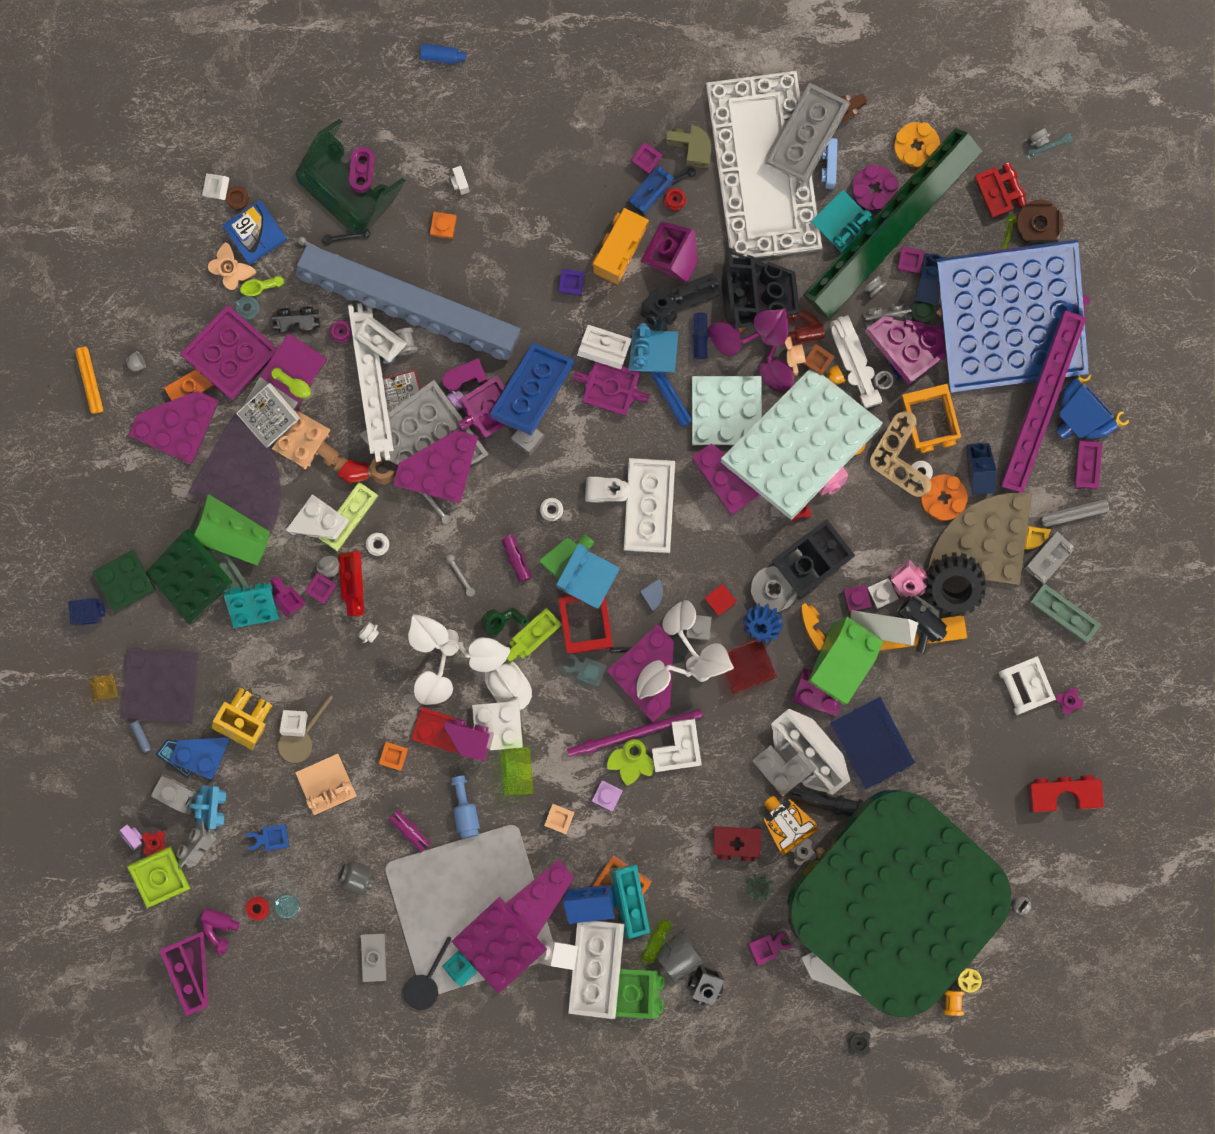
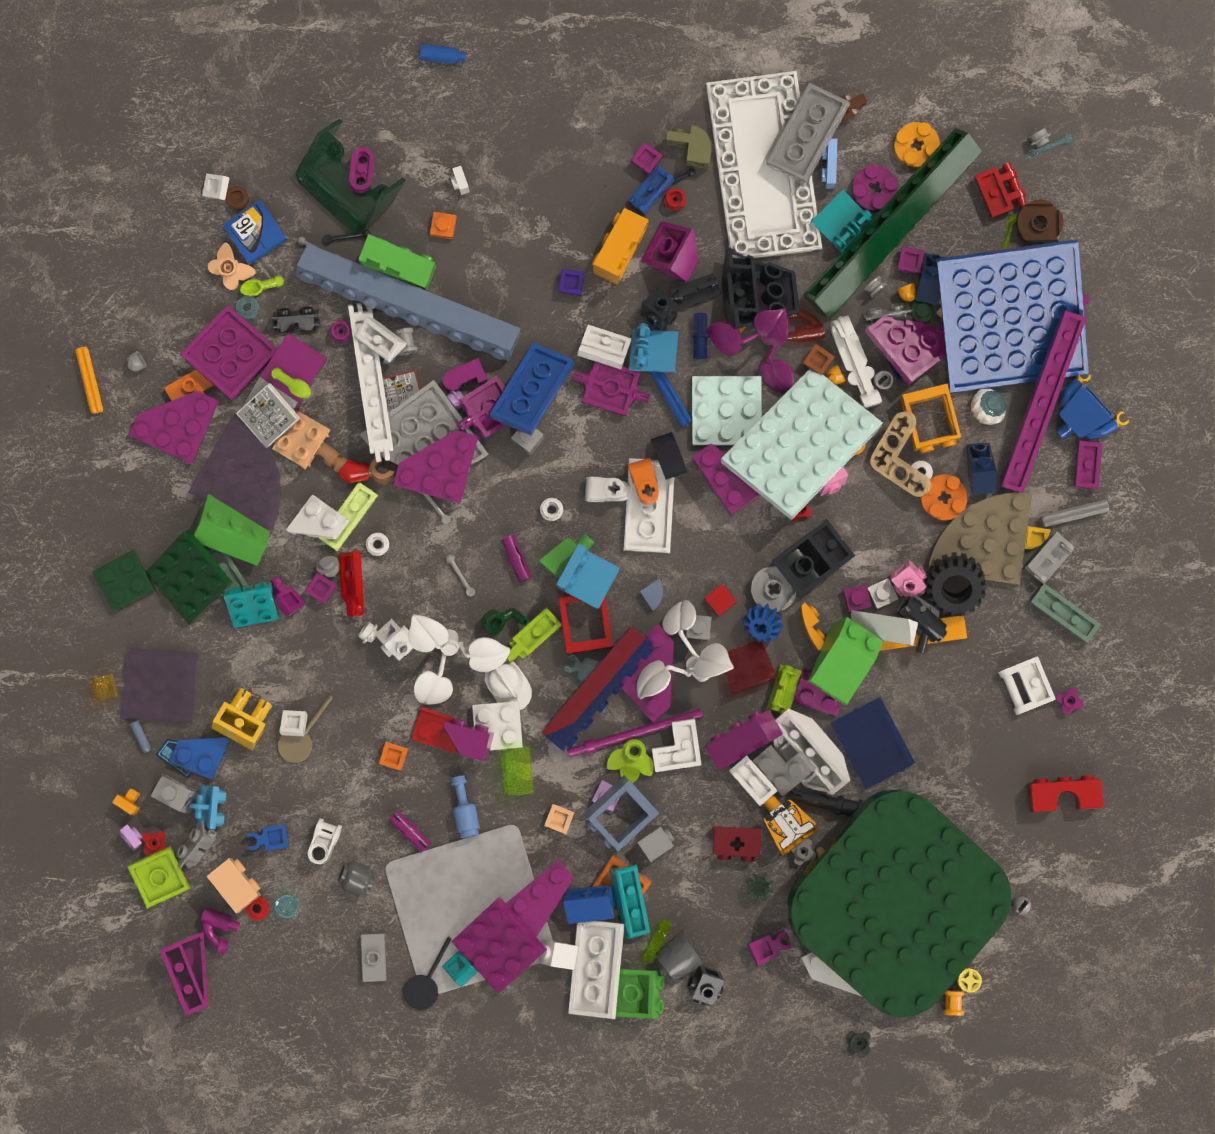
(86, 611): clear blue brick -> none
(128, 802): none -> light orange tile
(234, 884): none -> light nougat brick
(324, 840): none -> white piece
(326, 784): light nougat hinge -> none
(394, 640): none -> white brick
(397, 262): none -> bright green wedge
(597, 687): none -> brick
(609, 798): none -> sand blue window
(644, 477): none -> orange piece
(656, 843): none -> light grey brick
(668, 455): none -> black slope
(743, 739): none -> magenta wedge
(753, 780): none -> white plate
(784, 689): none -> lime hinge
(794, 356): light nougat animal -> none
(907, 292): none -> light orange hinge
(988, 406): none -> hair

